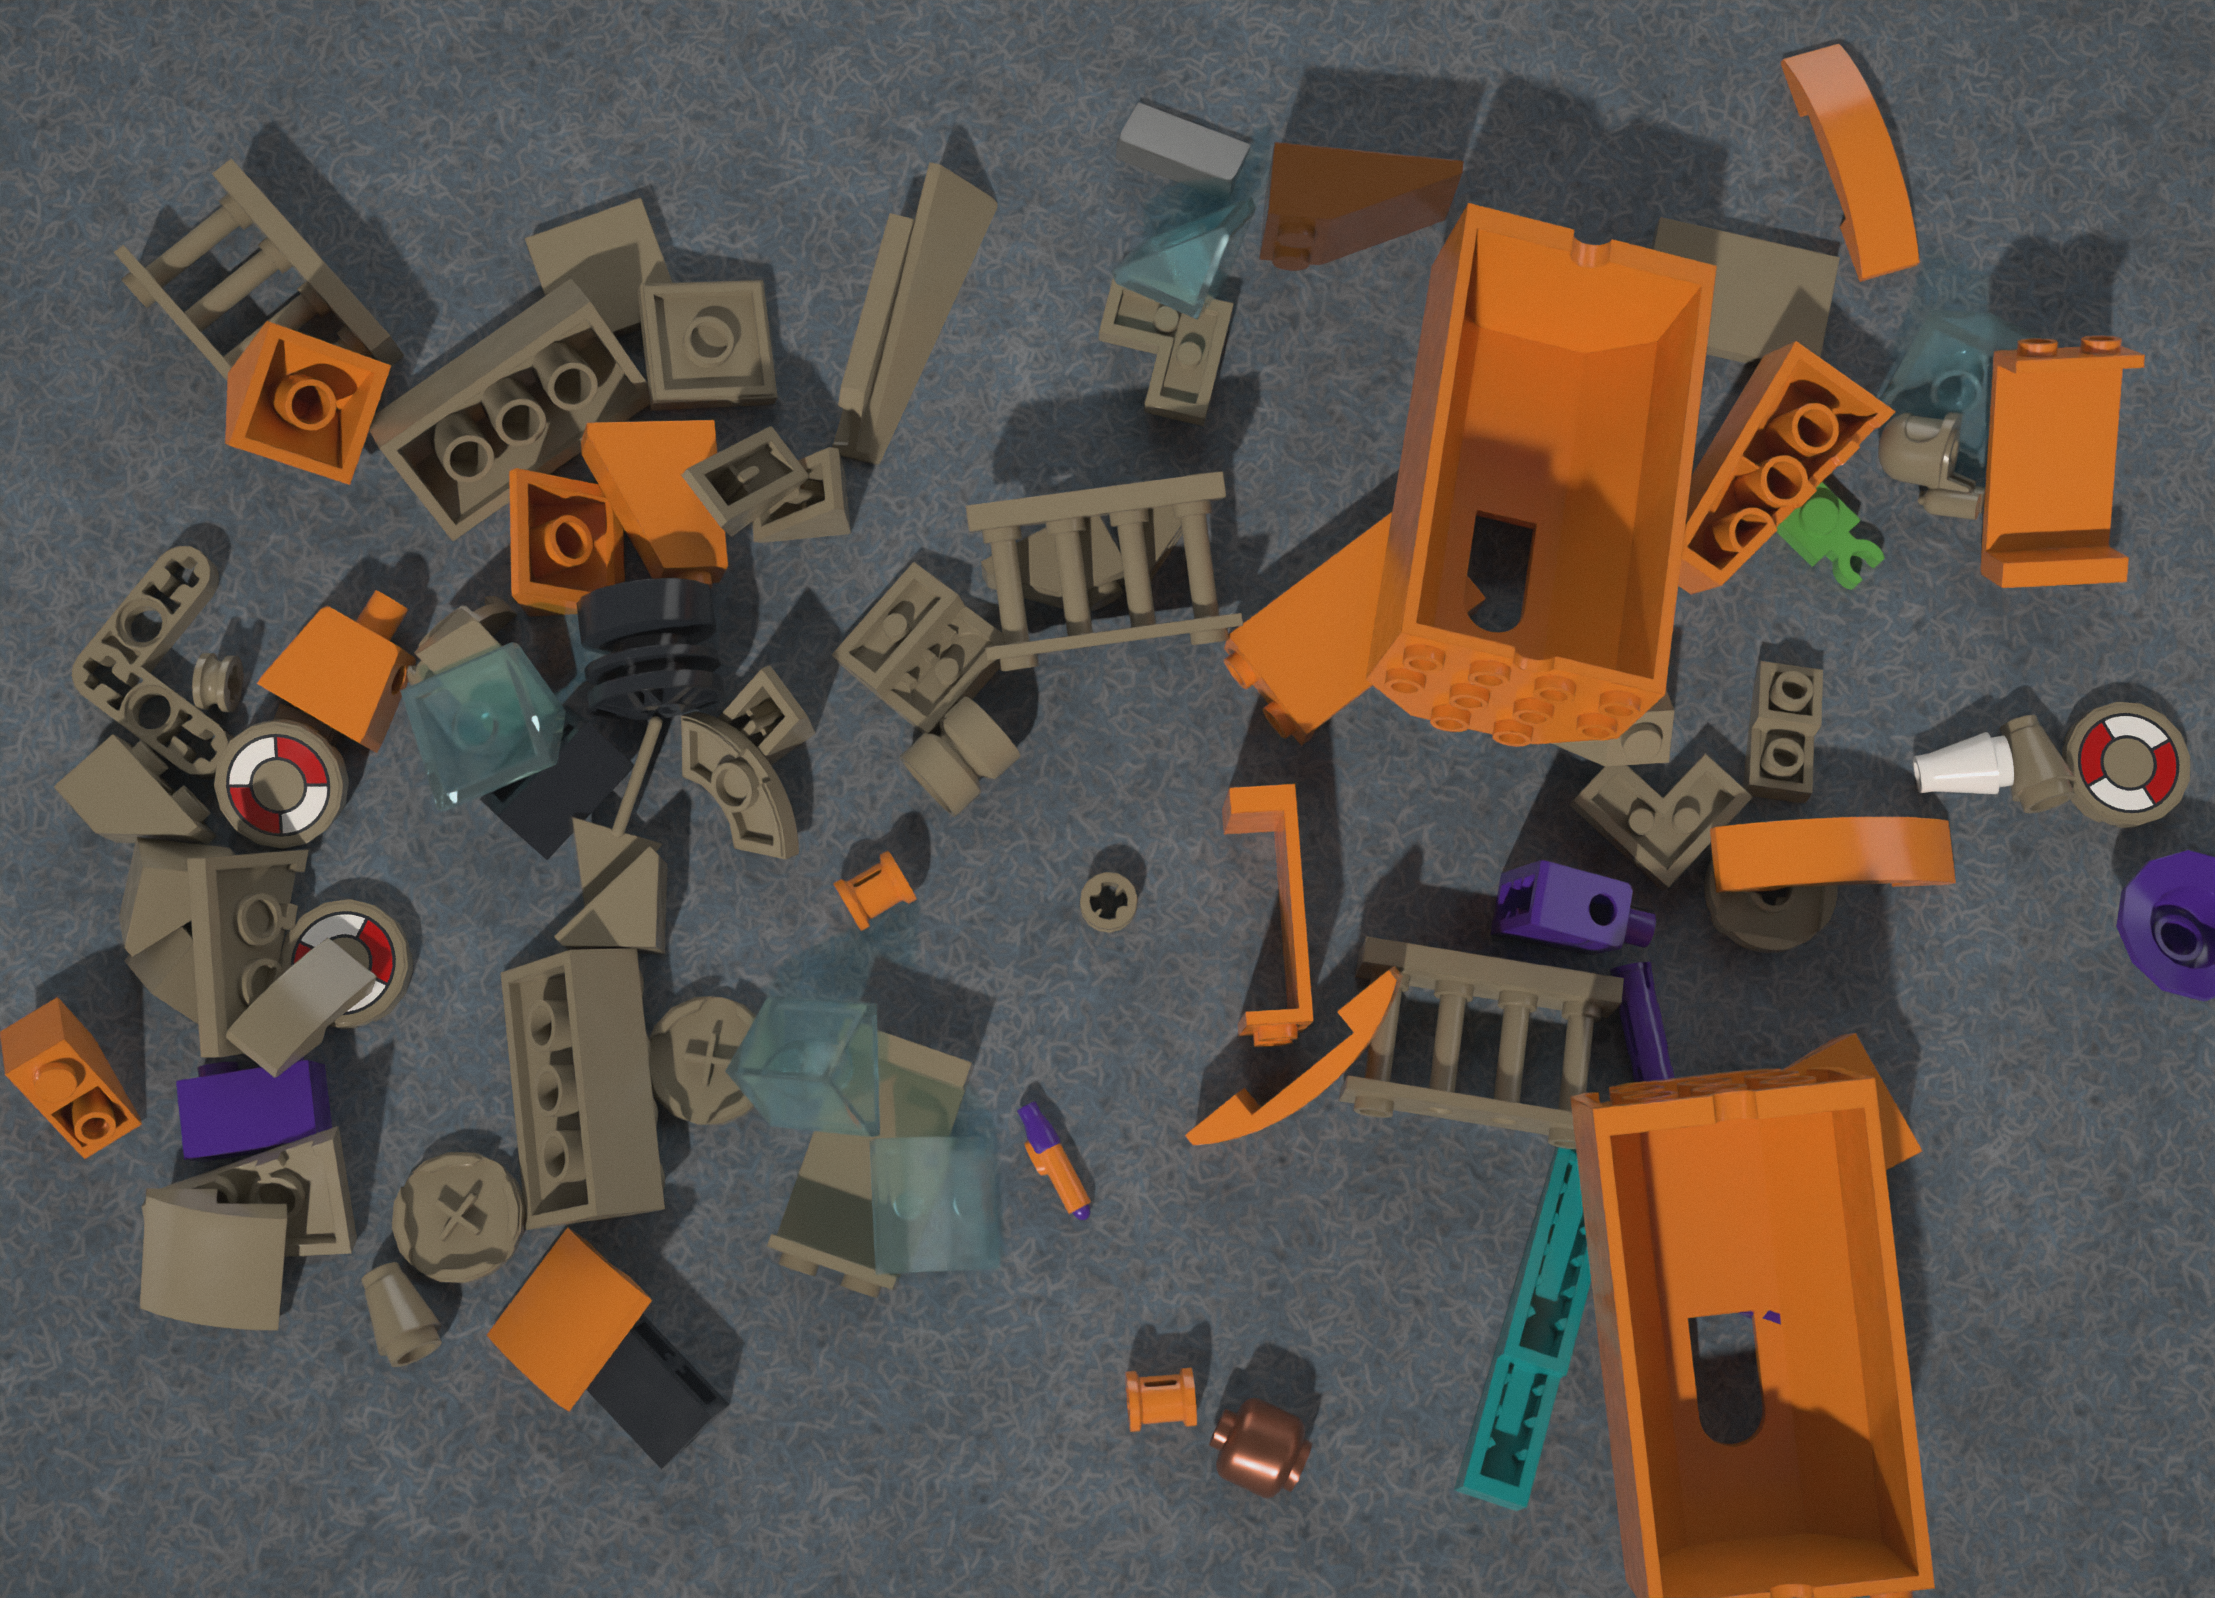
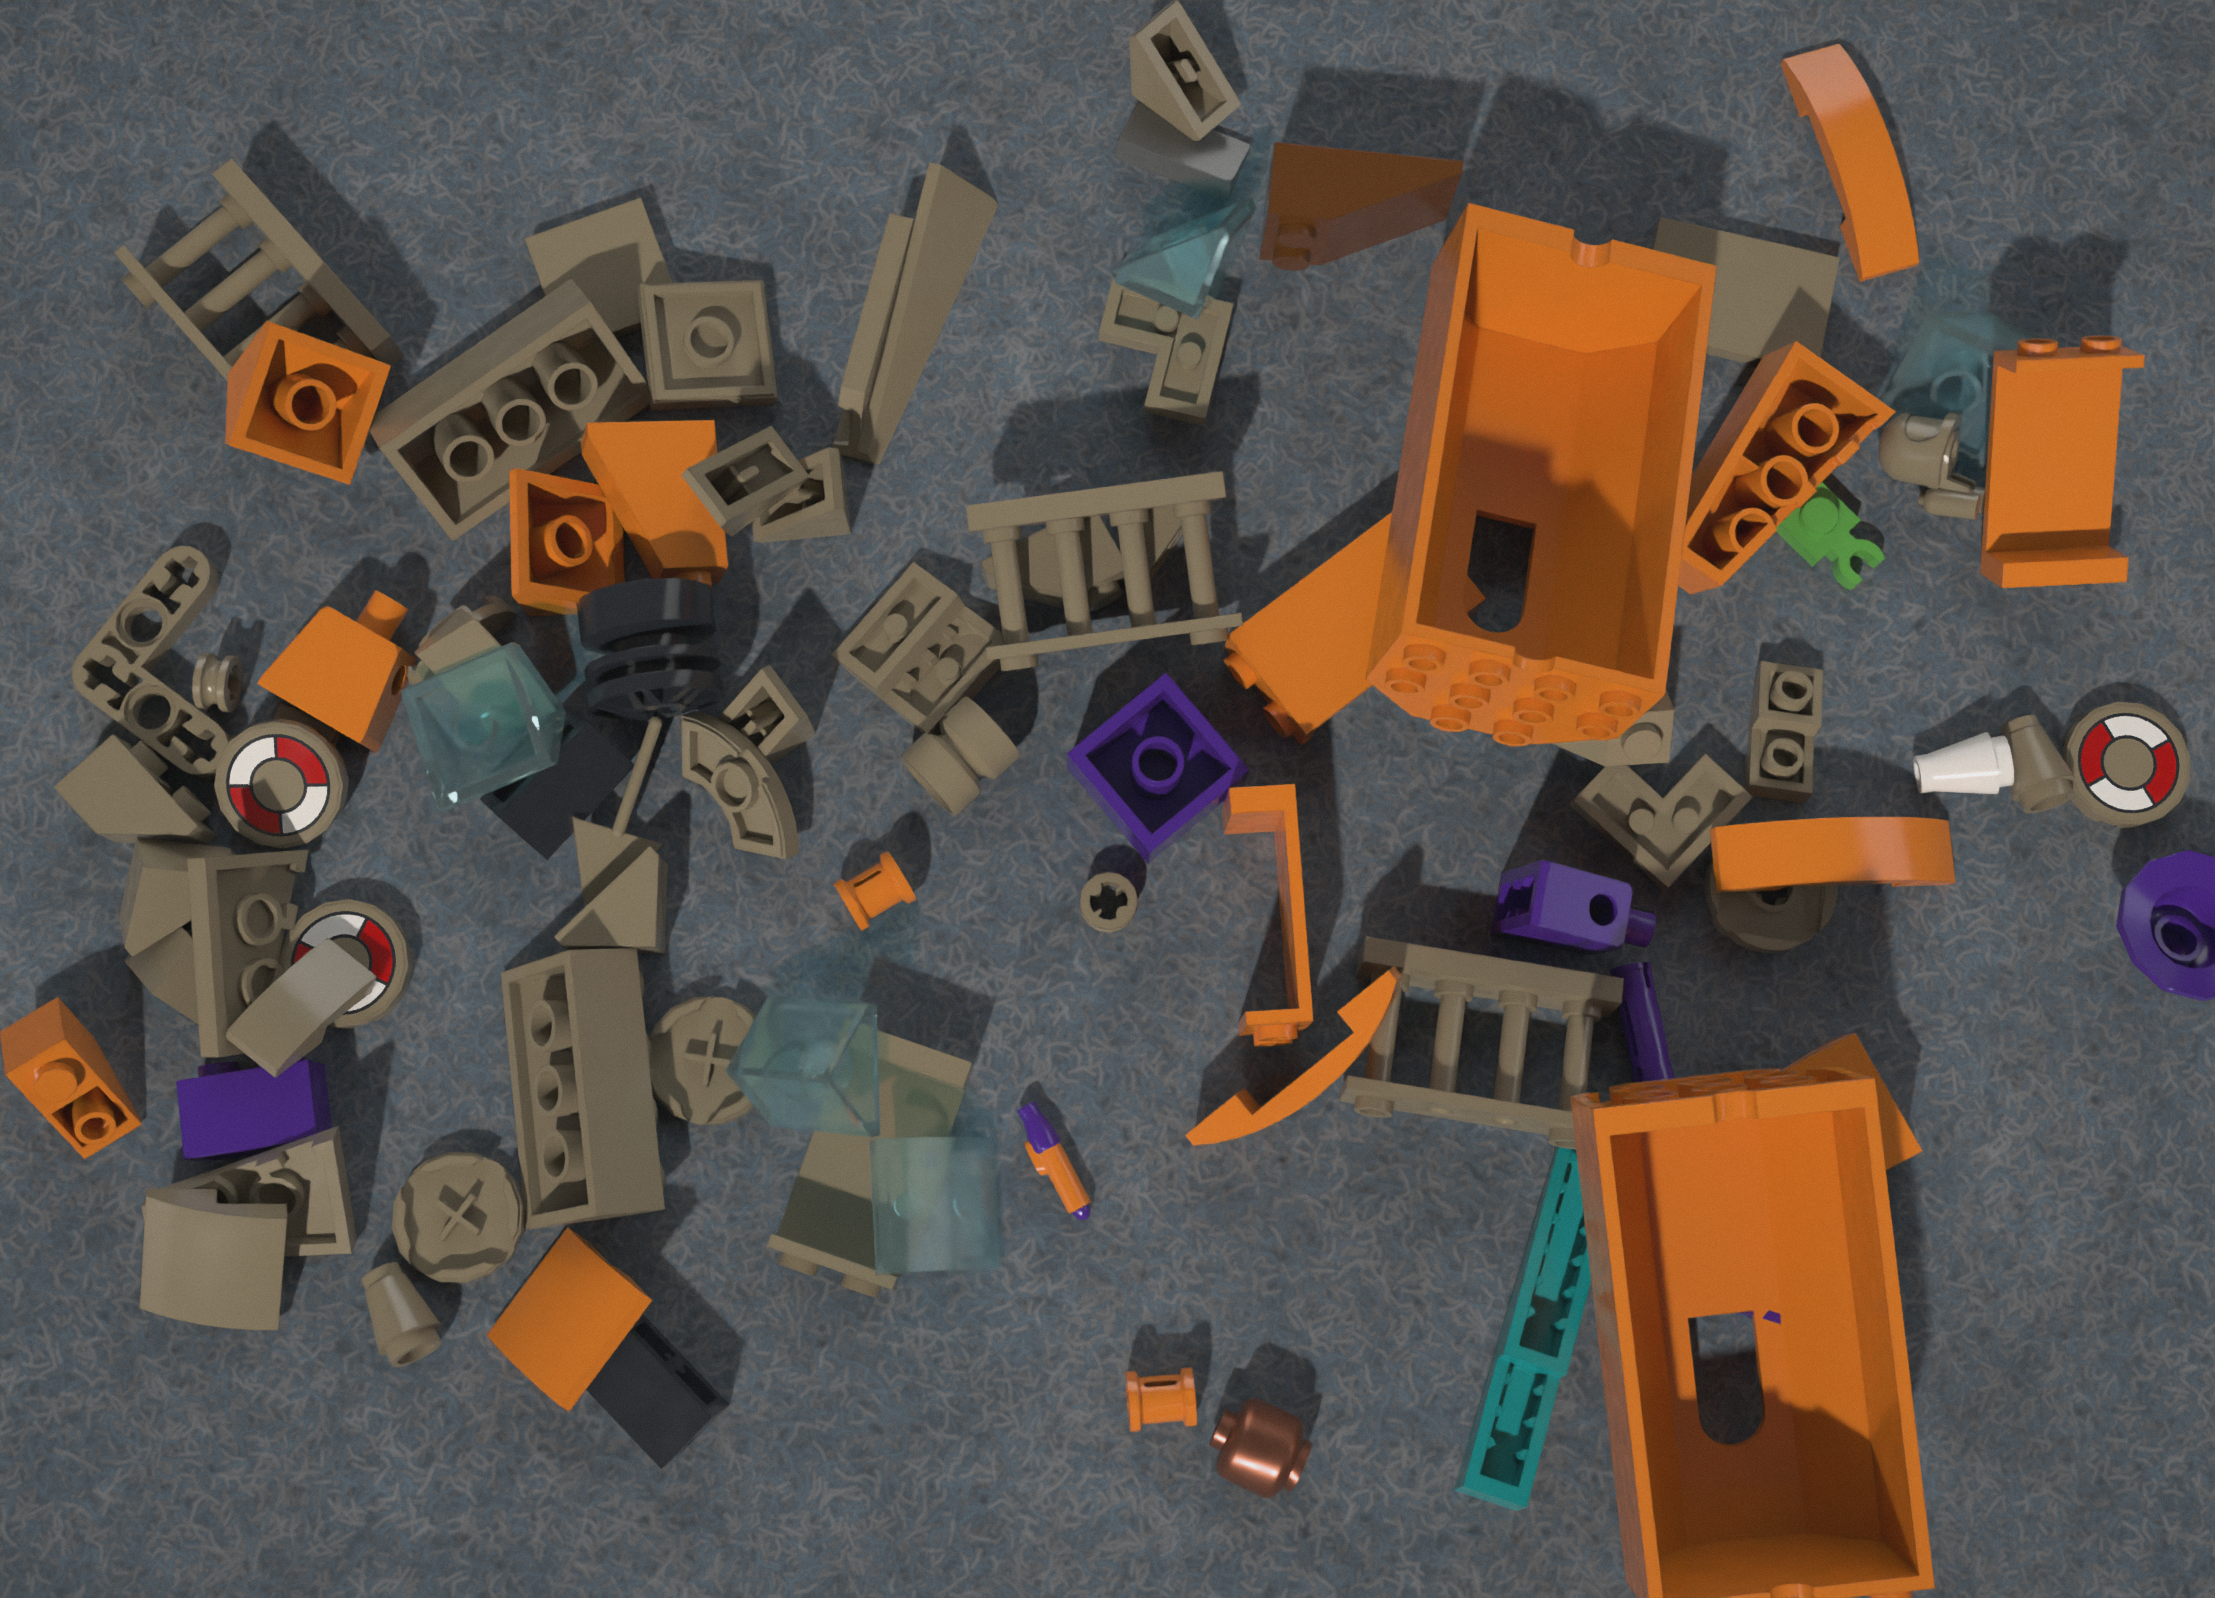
(1156, 768): none -> dark purple brick
(1178, 74): none -> dark tan slope

